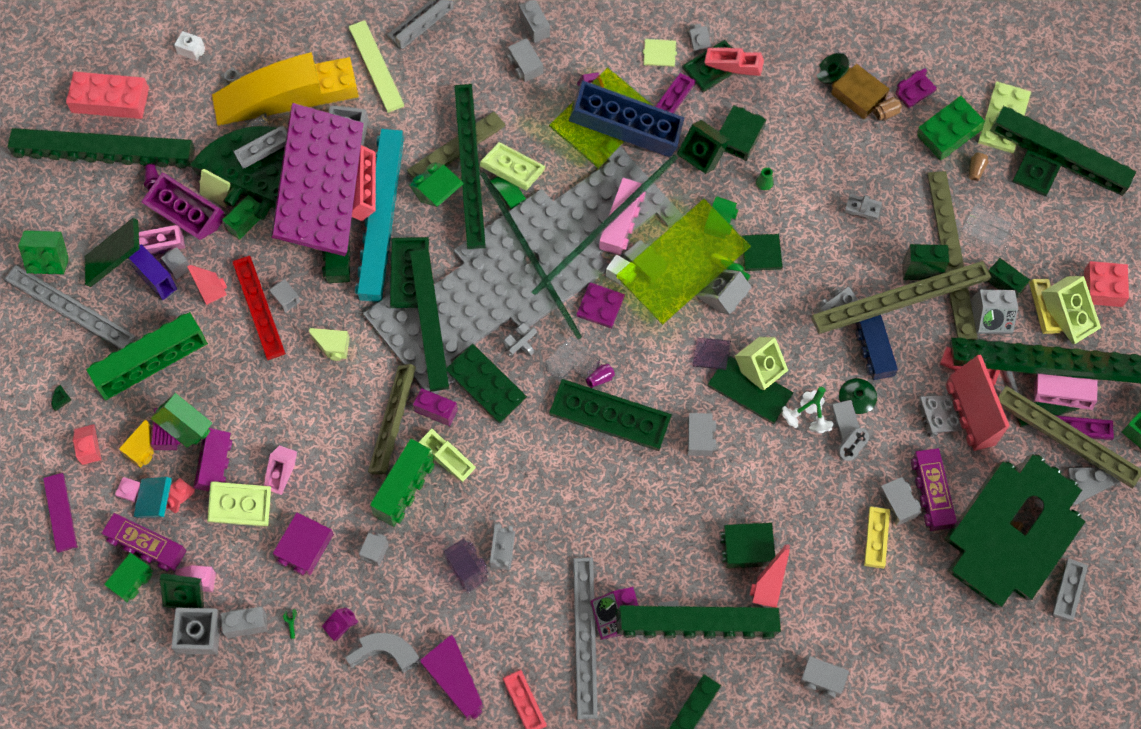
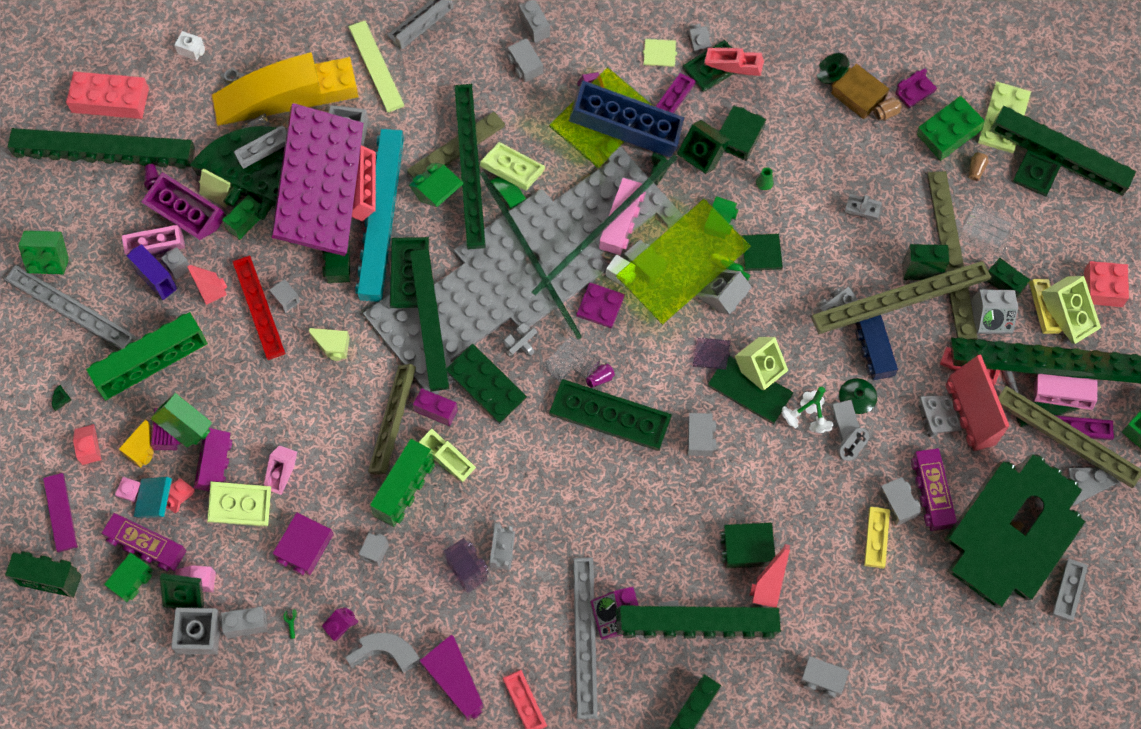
(43, 574): none -> dark green brick
(112, 252): dark green tile -> none
(658, 161): none -> dark green bracket

